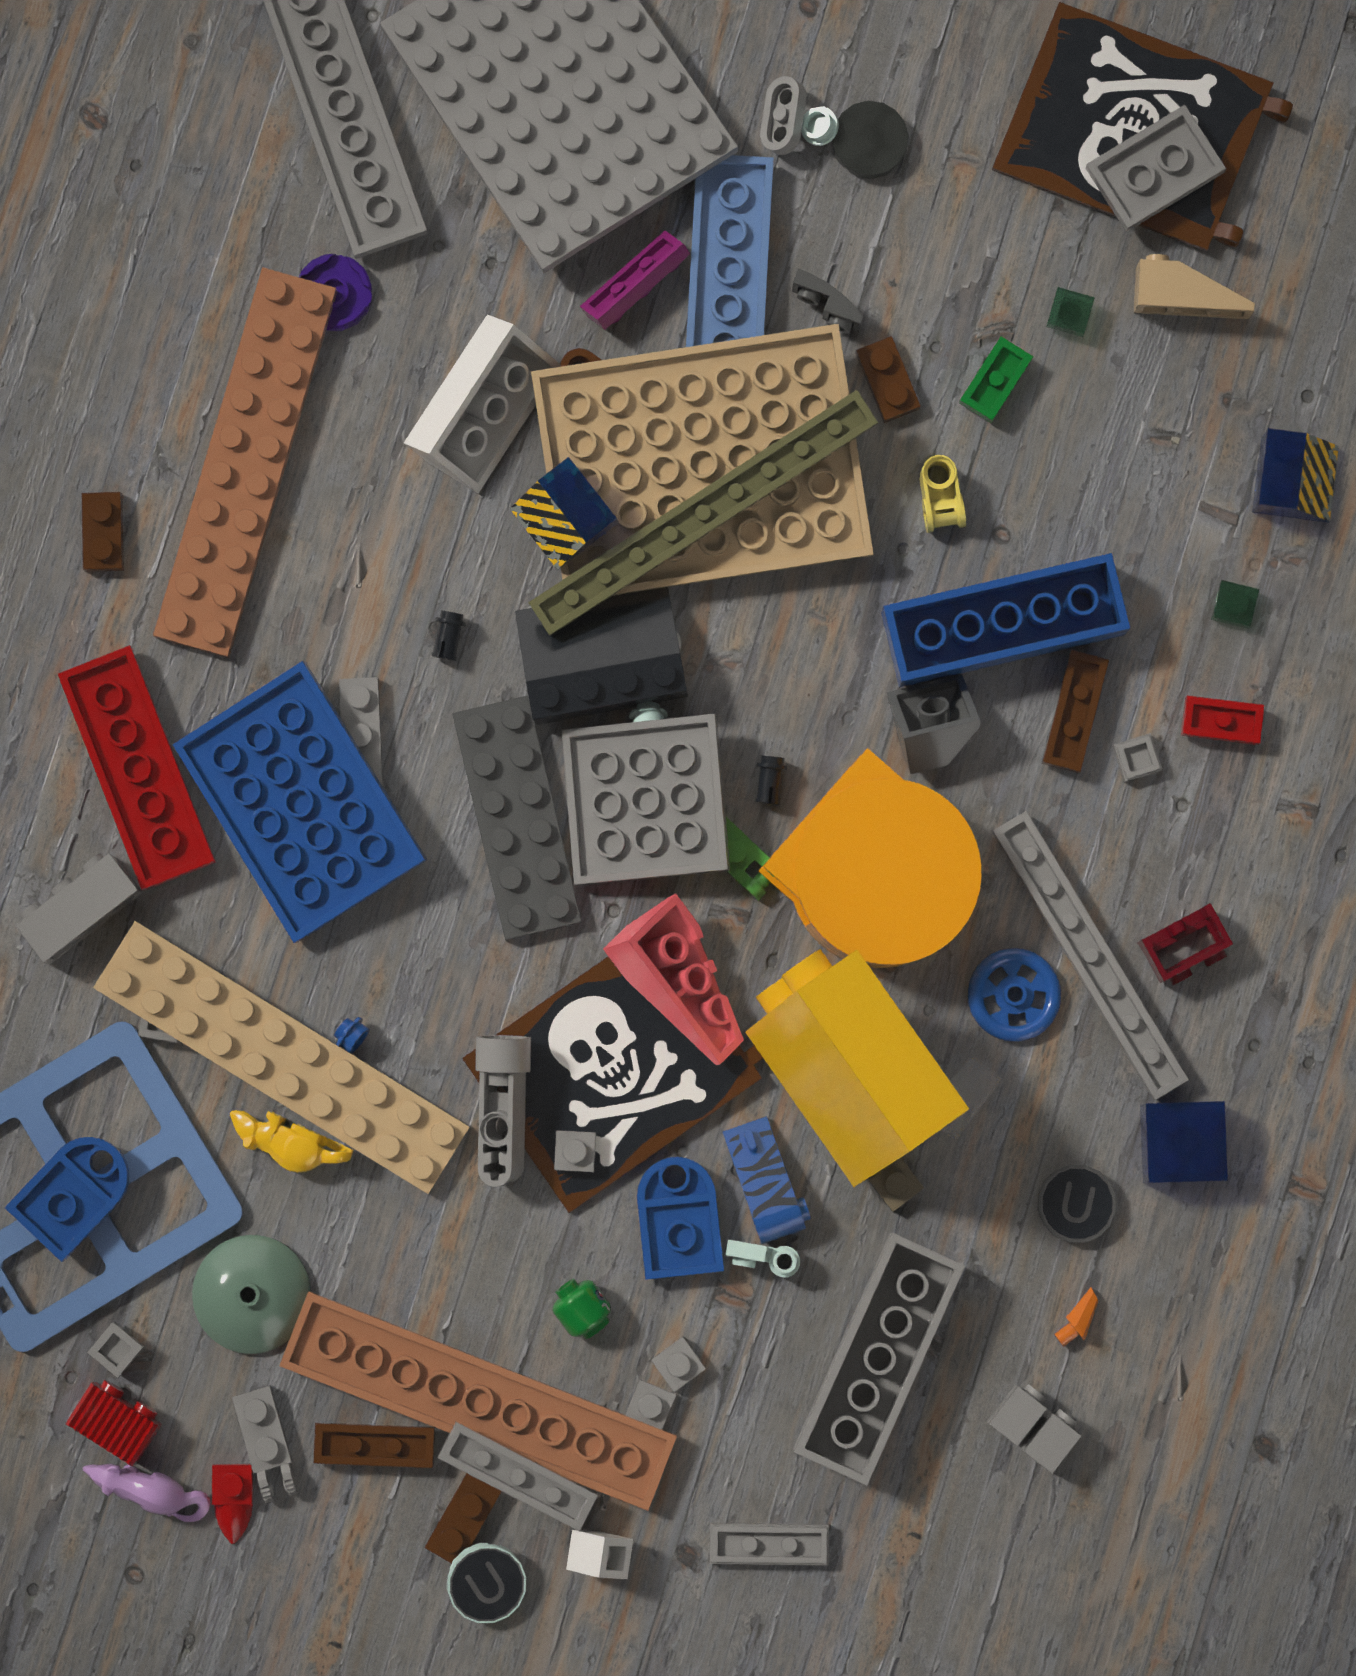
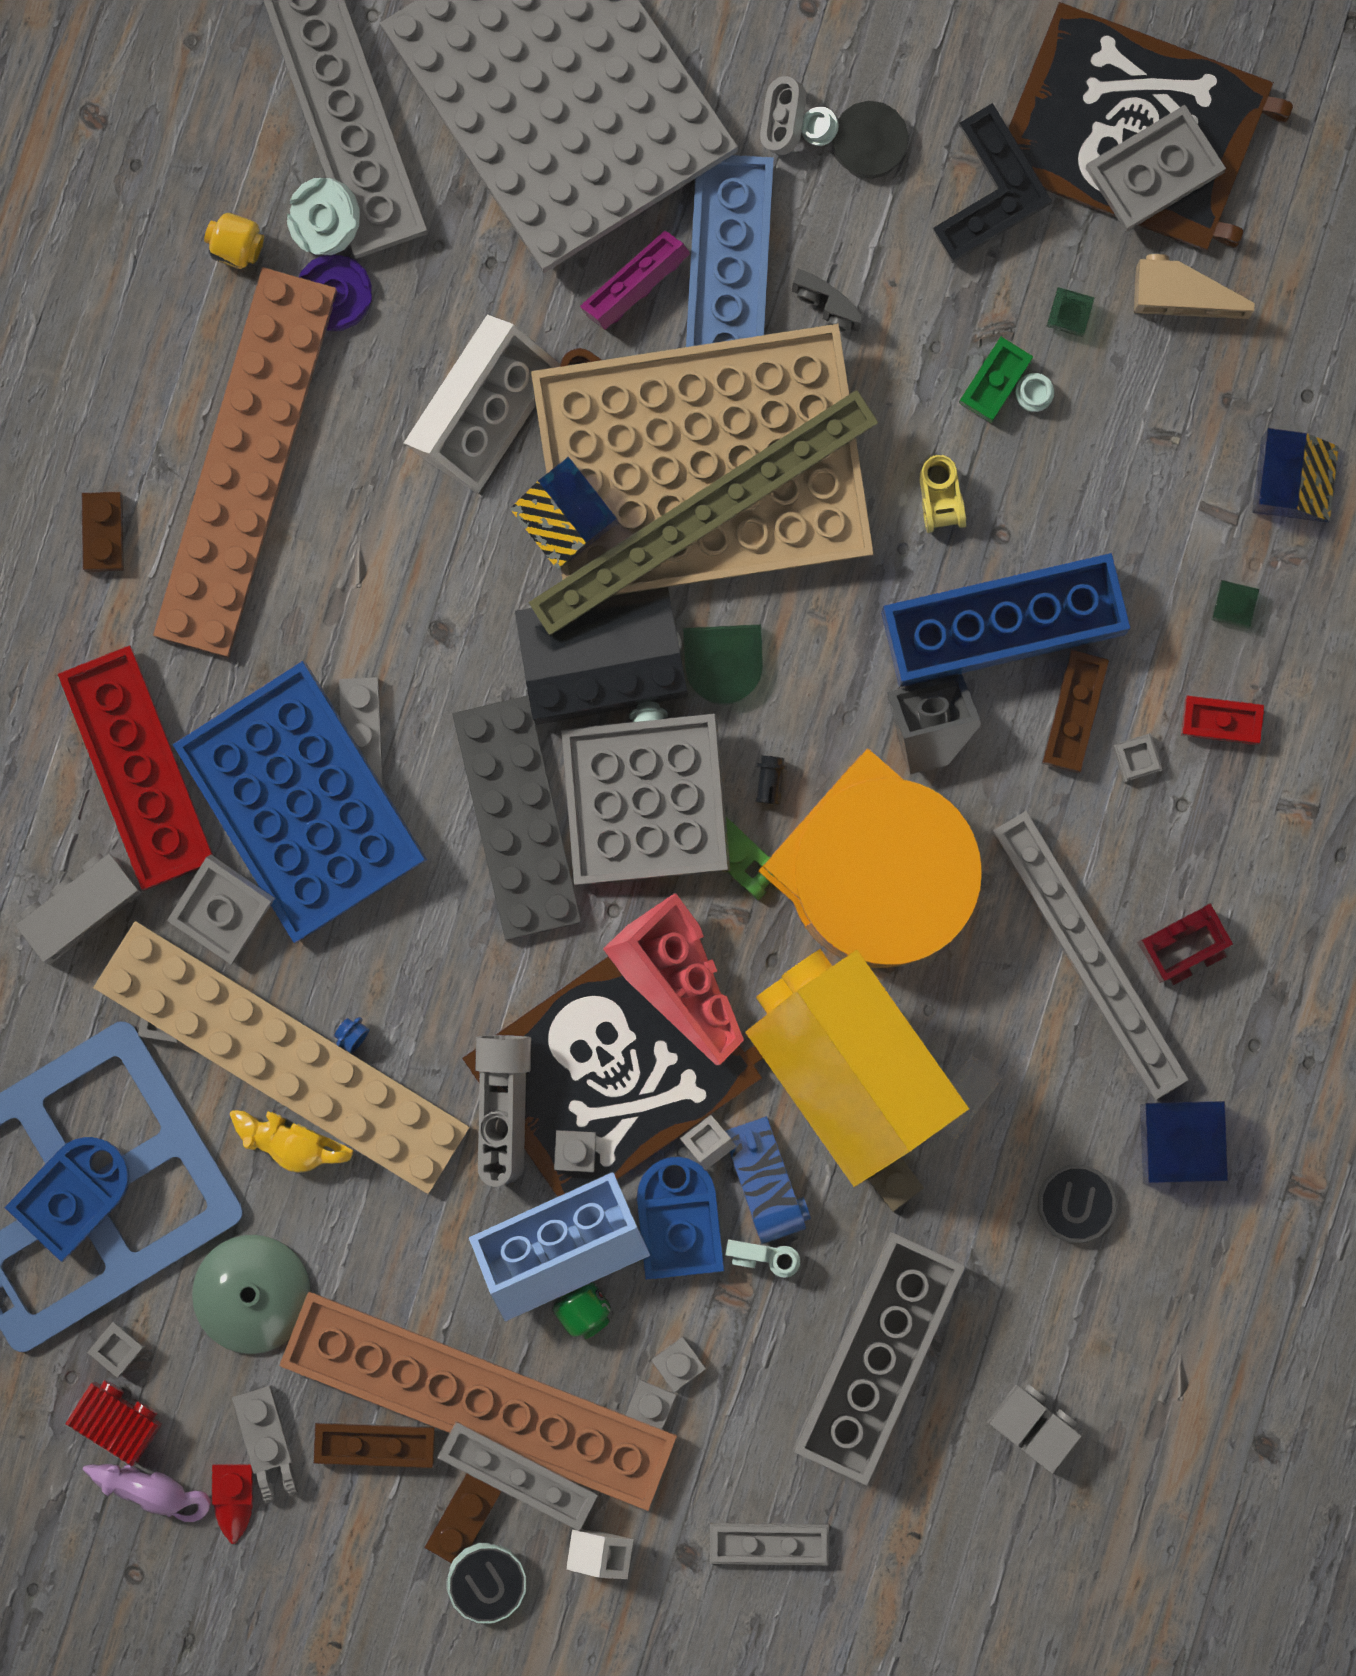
(220, 909): none -> light grey plate
(234, 240): none -> yellow head
(323, 216): none -> light aqua tile
(448, 635): black pin -> none
(558, 1246): none -> light blue brick
(708, 1142): none -> light grey plate
(723, 661): none -> clear green tile
(887, 379): reddish brown plate -> none
(1017, 192): none -> black plate
(1034, 392): none -> light aqua plate
(1036, 1019): blue plate -> none
(1079, 1319): orange bar -> none

